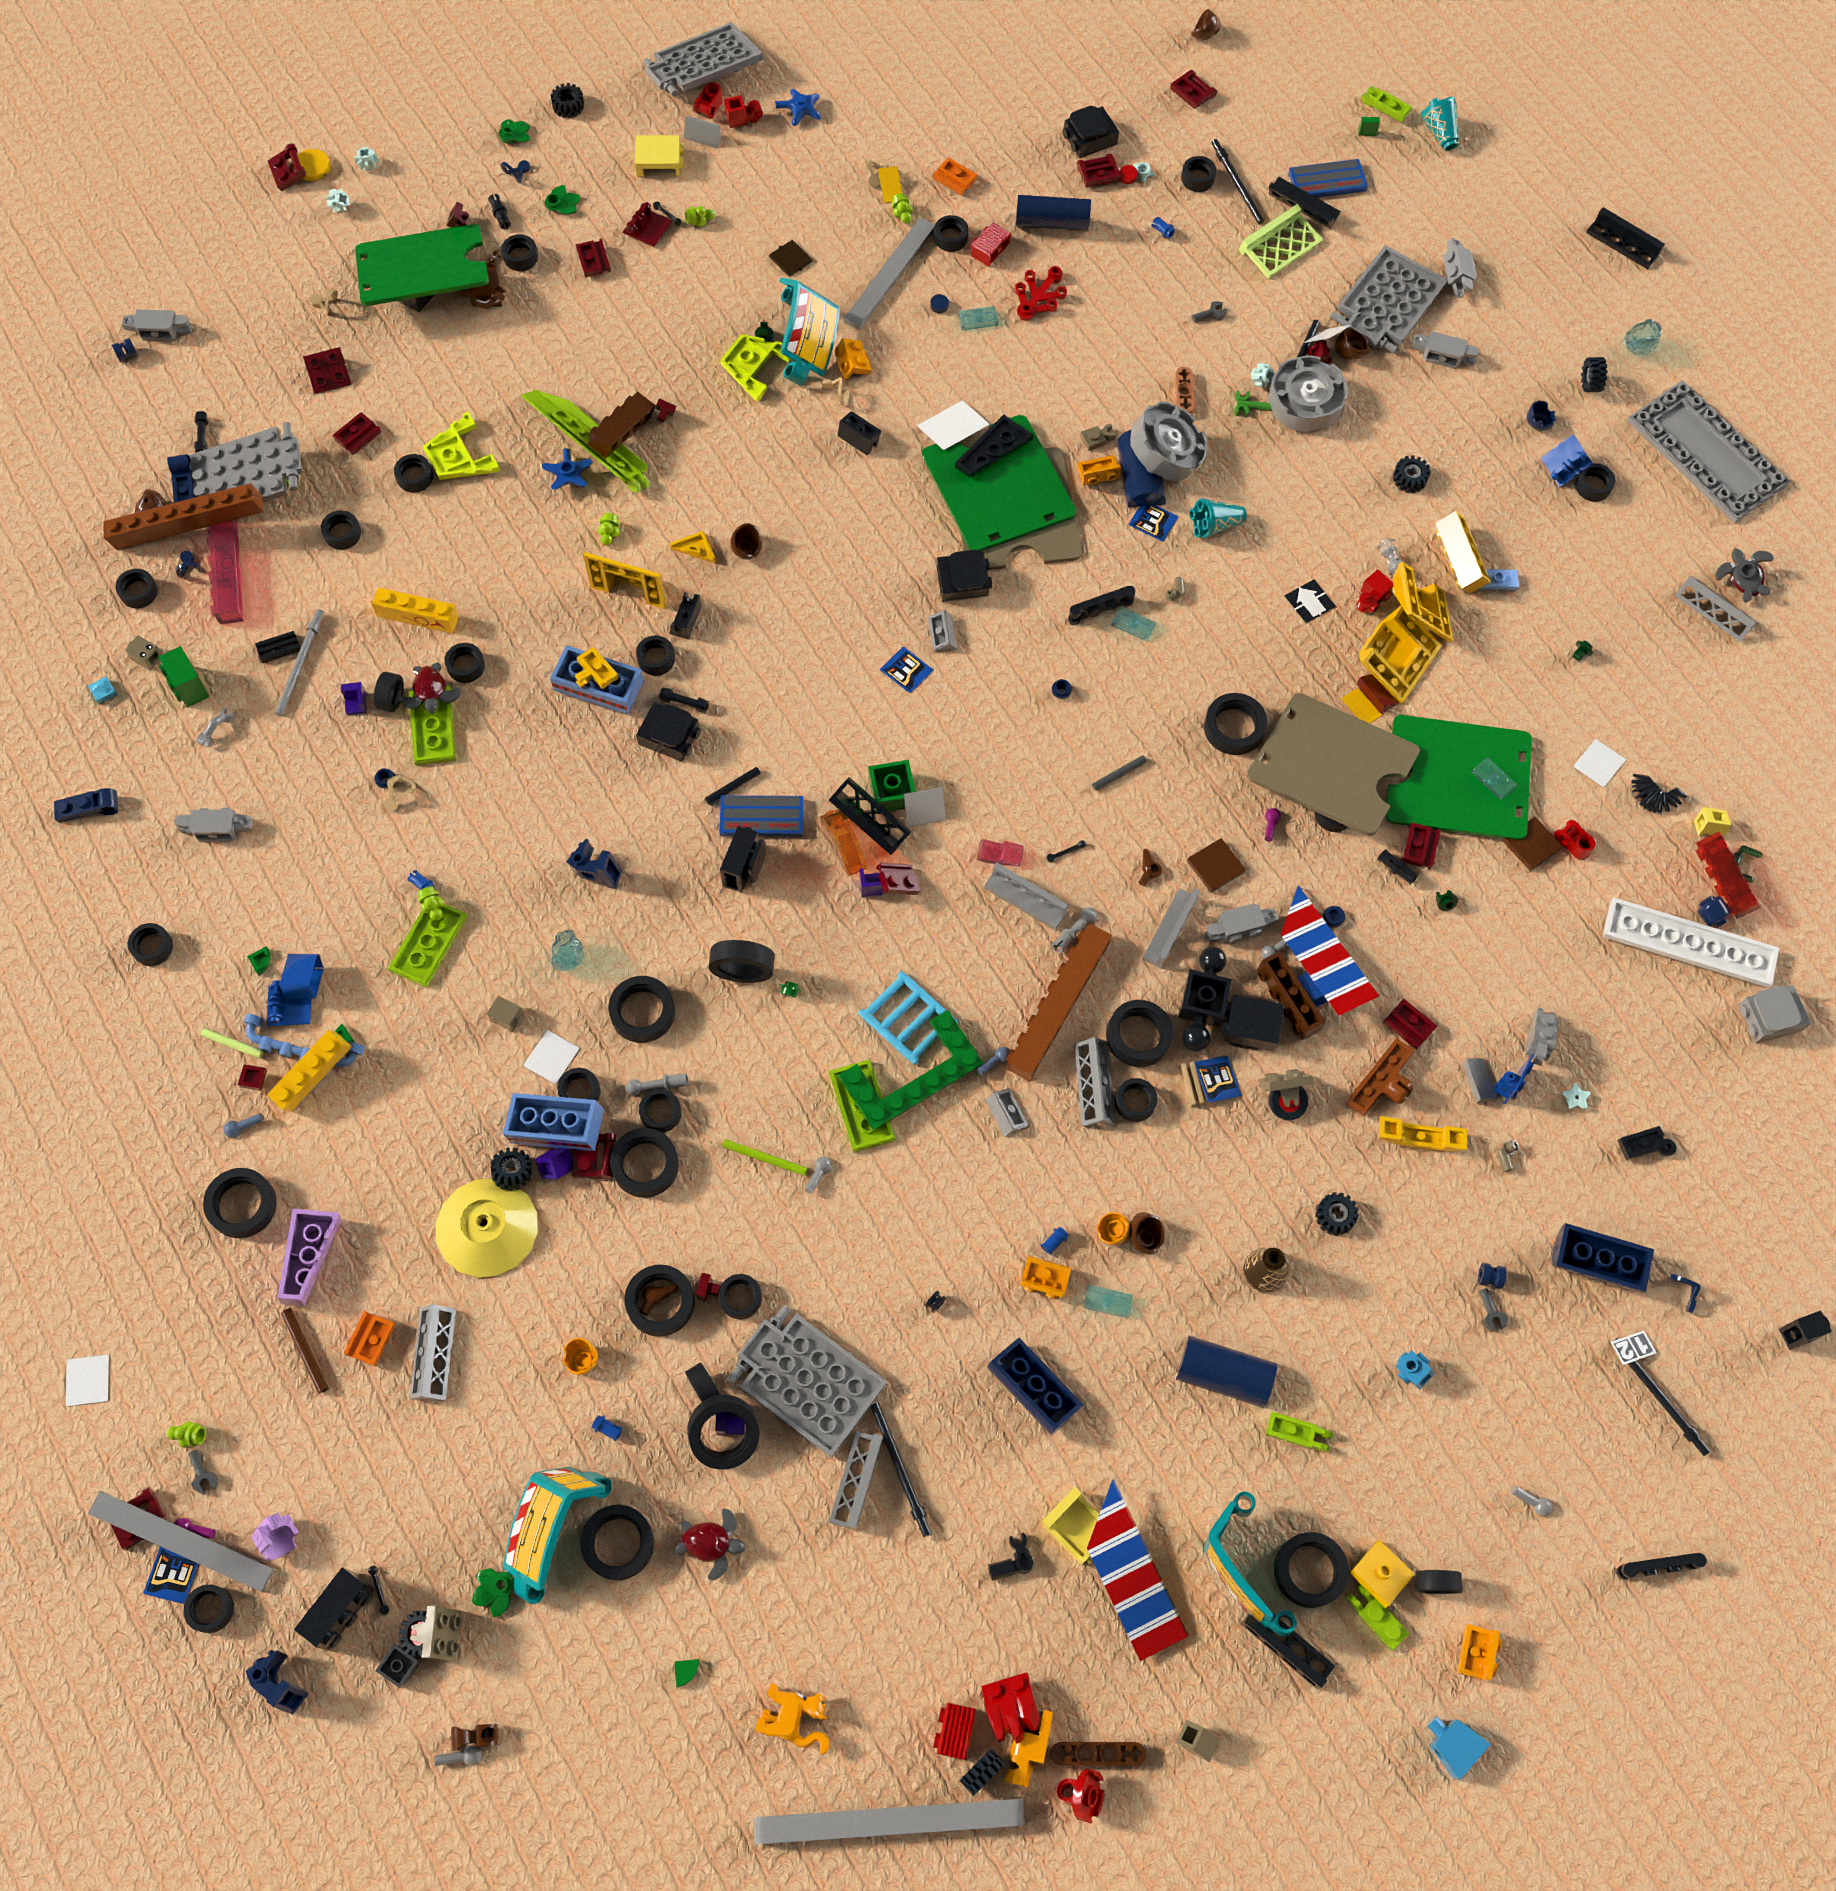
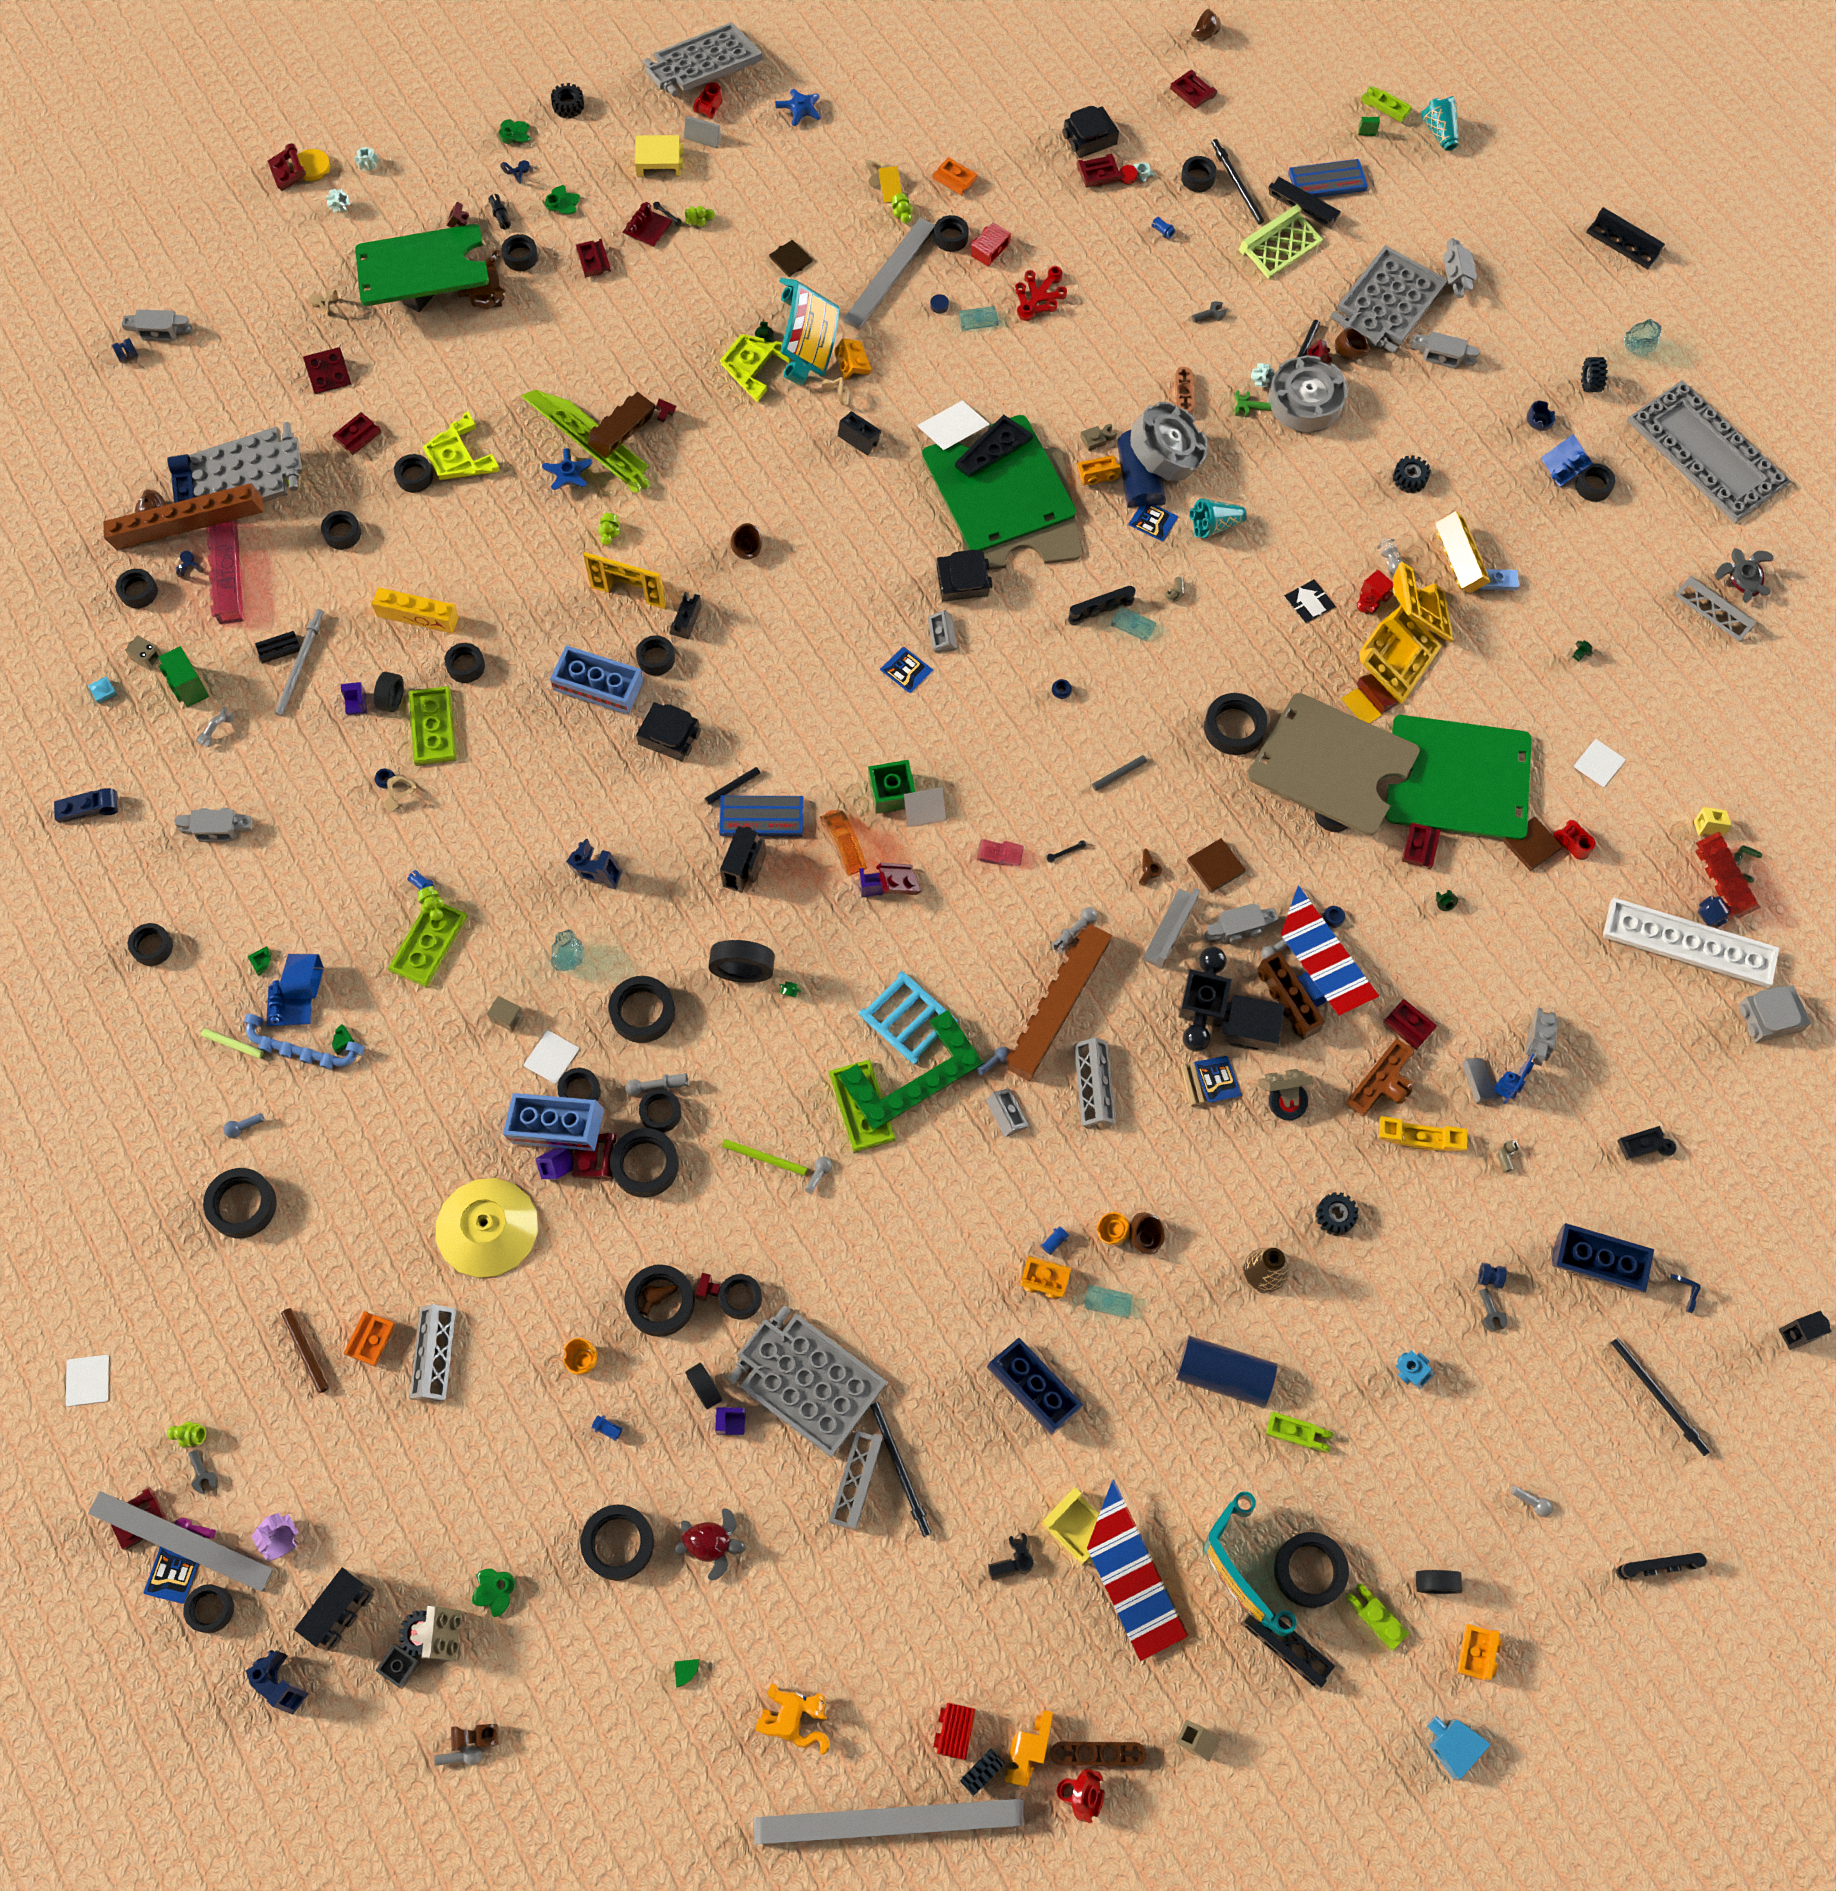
(201, 421): black bar -> none
(252, 1077): dark red tile -> none
(305, 1252): lavender wedge -> none
(309, 1070): yellow brick -> none
(384, 1609): black hinge -> none
(428, 688): animal -> none
(515, 1159): black bush -> none
(540, 1522): panel -> none
(595, 668): yellow plate -> none
(695, 545): yellow tile -> none
(700, 705): black bar -> none
(735, 1456): black tyre -> none
(739, 114): red brick -> none
(864, 820): black fence -> none
(935, 1301): black bush -> none
(1011, 1706): red plate -> none
(1026, 896): light grey fence -> none
(1053, 212): dark blue brick -> none
(1135, 1083): black tyre -> none
(1153, 1013): black tyre -> none
(1272, 816): magenta bar -> none
(1328, 333): white sticker -> none
(1382, 1573): yellow plate -> none
(1386, 858): black pin -> none
(1494, 778): clear light blue plate -> none
(1572, 1101): light aqua plate -> none
(1633, 1347): sticker -> none
(1654, 794): black hair -> none

